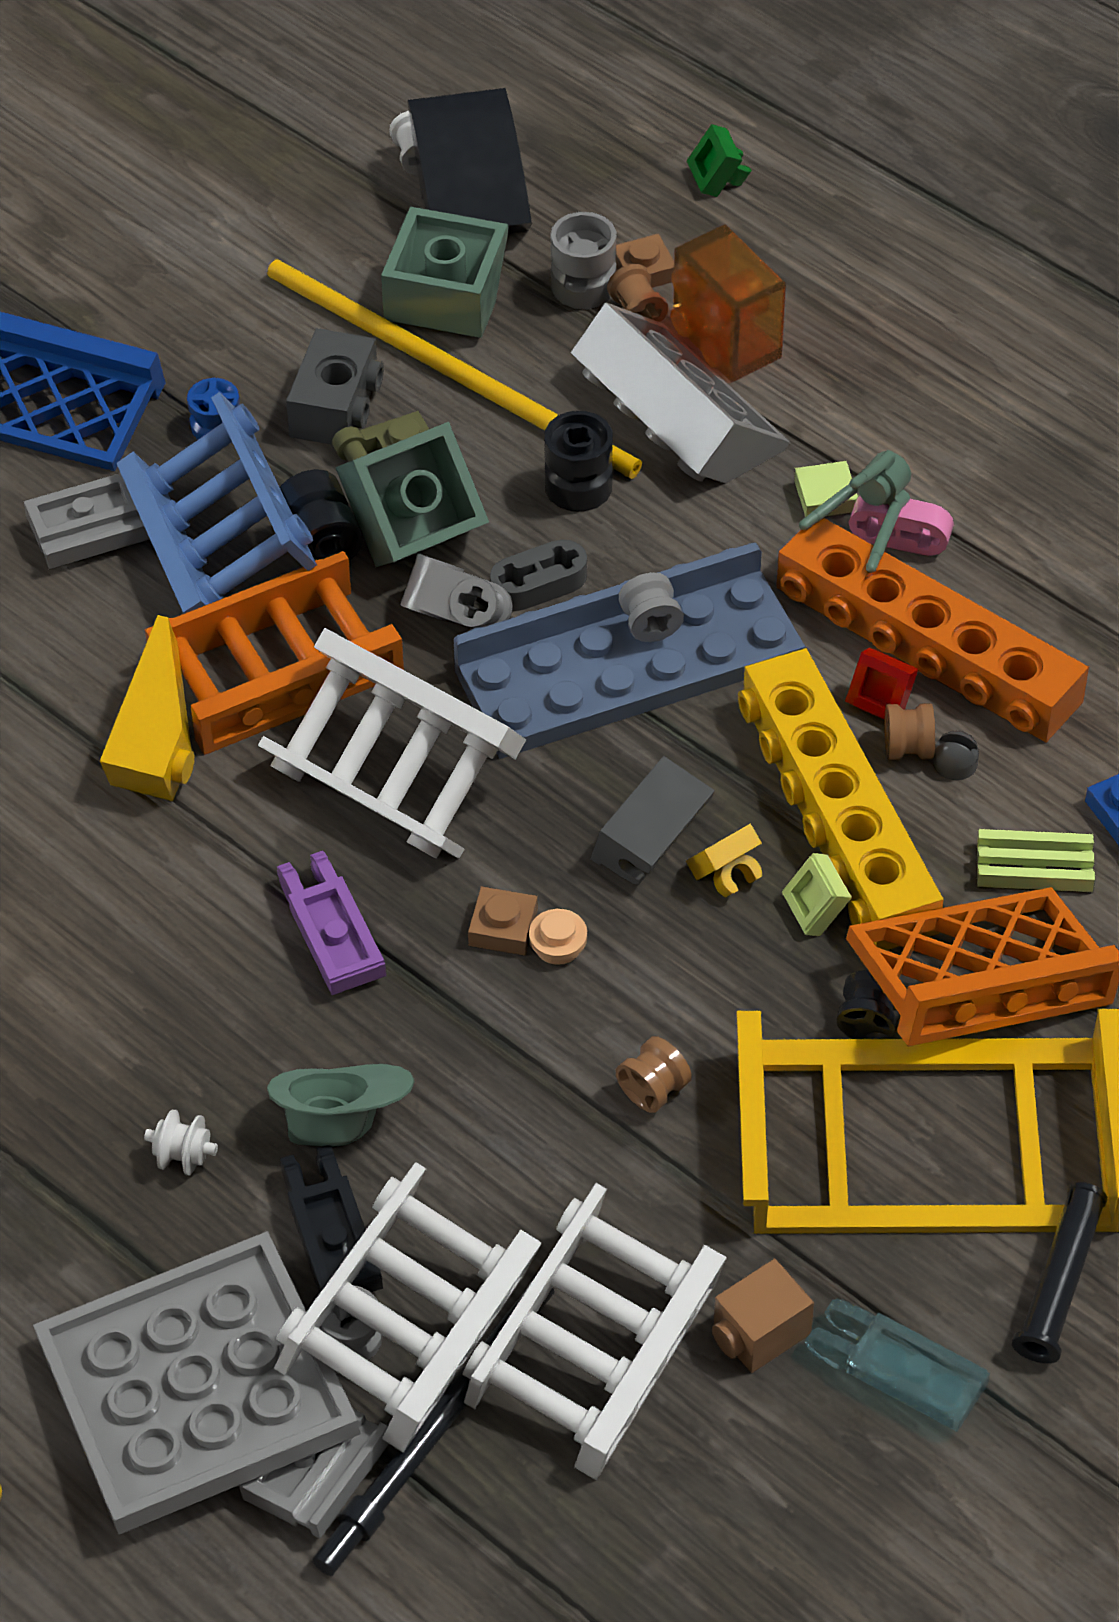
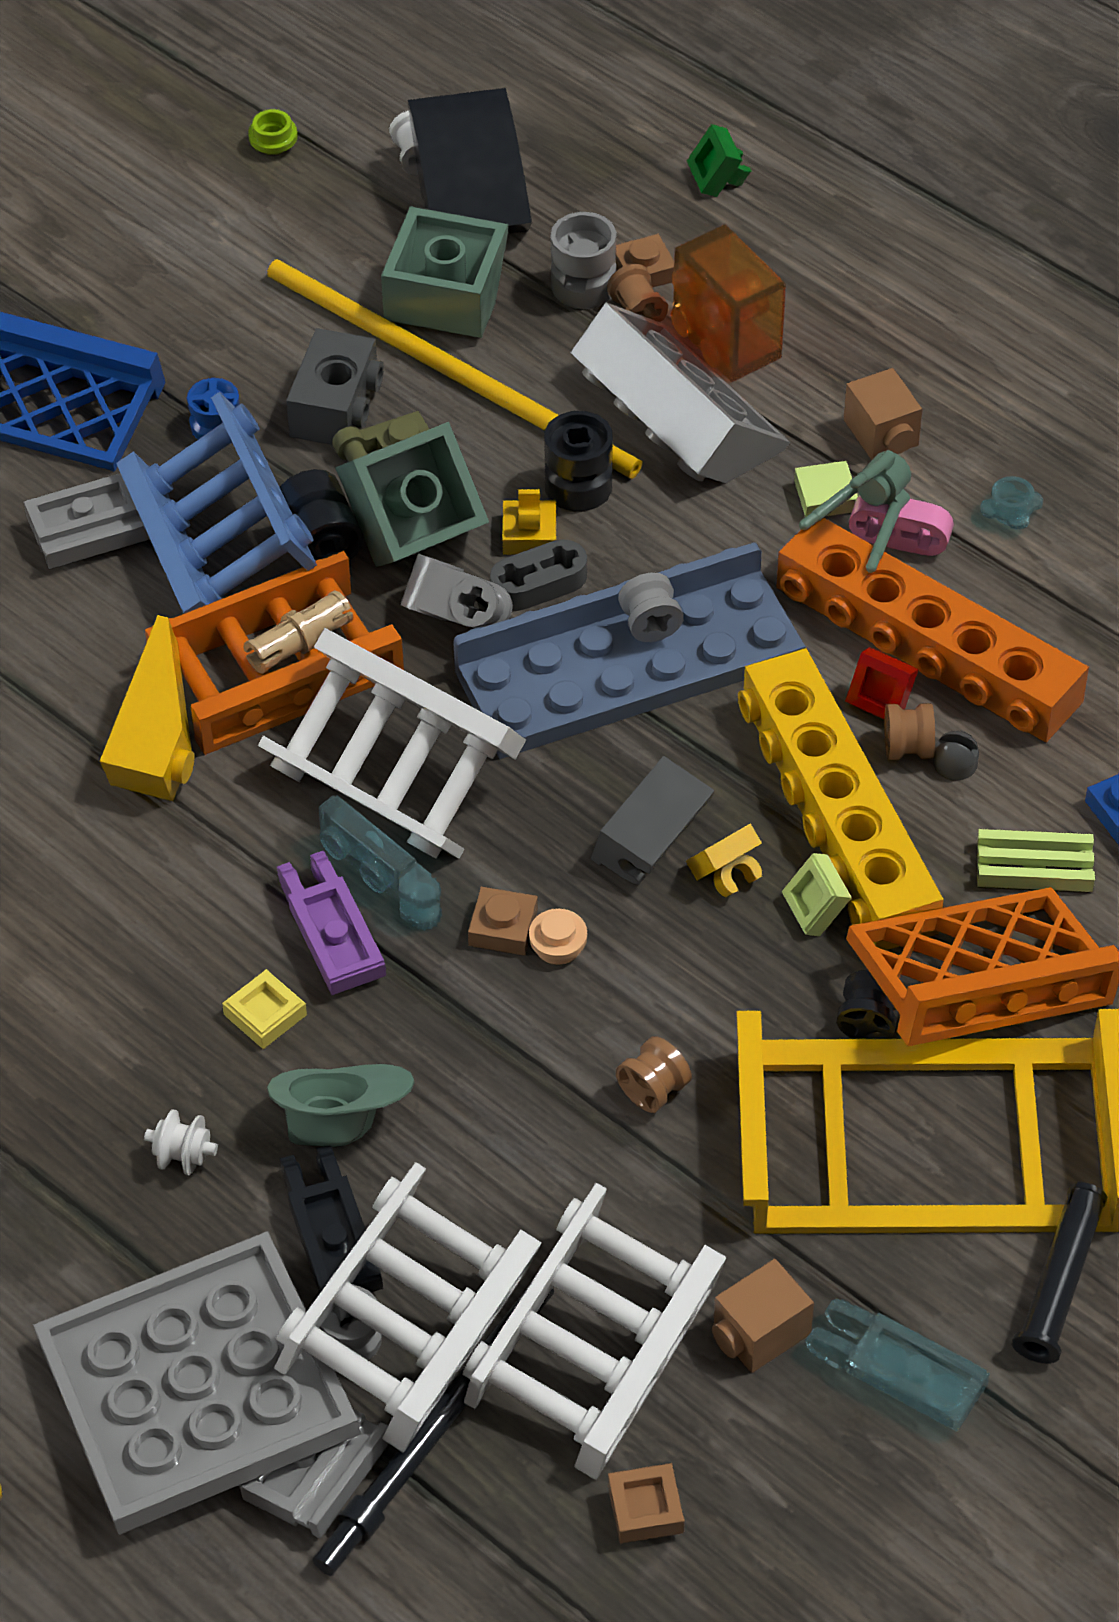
(264, 1009): none -> light yellow tile
(272, 132): none -> lime plate
(297, 631): none -> tan pin
(380, 862): none -> clear light blue hinge
(528, 522): none -> yellow tile
(645, 1503): none -> medium nougat plate
(882, 413): none -> medium nougat brick
(1012, 502): none -> clear light blue plate

